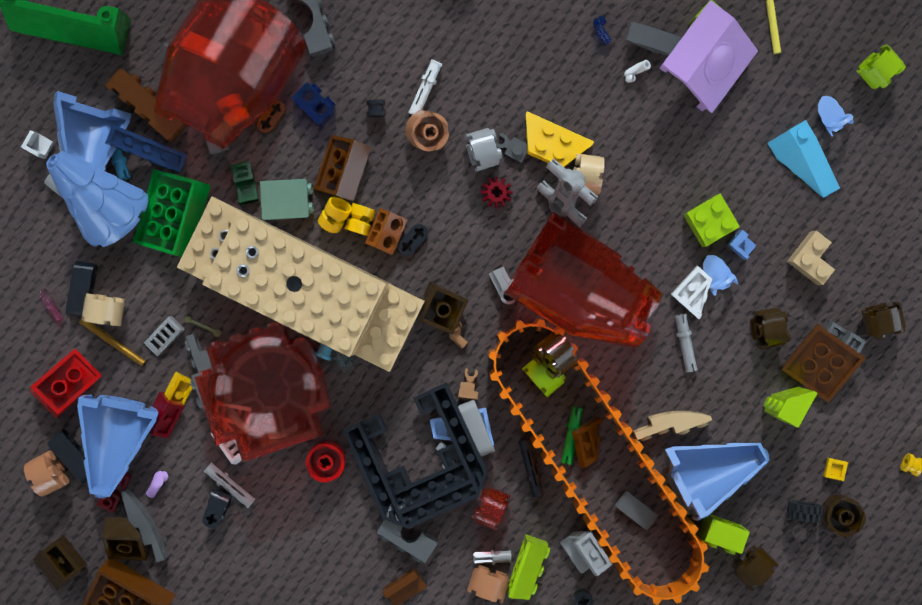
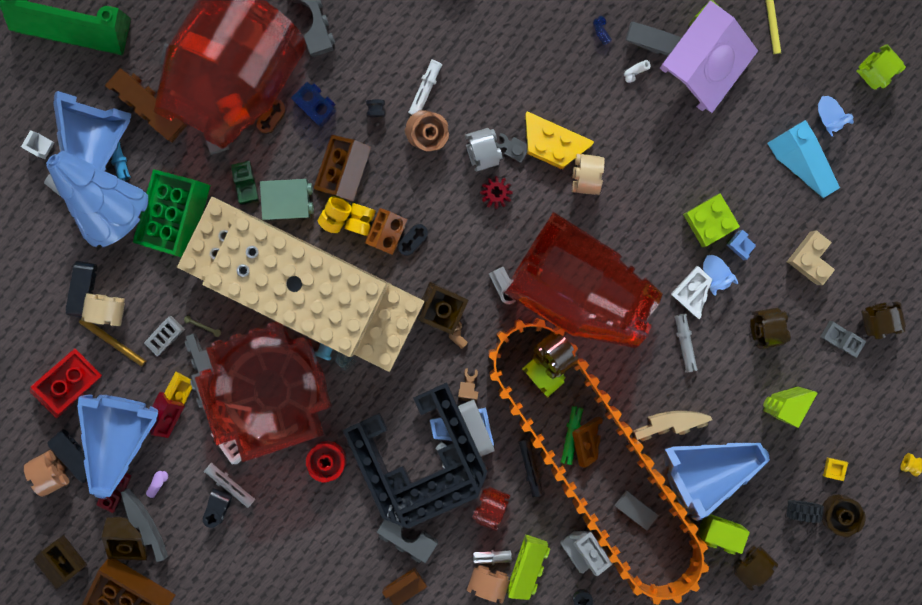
(50, 306): clear pink piece -> none
(145, 148): dark blue plate -> none
(568, 189): light grey piece -> none
(823, 362): reddish brown plate -> none

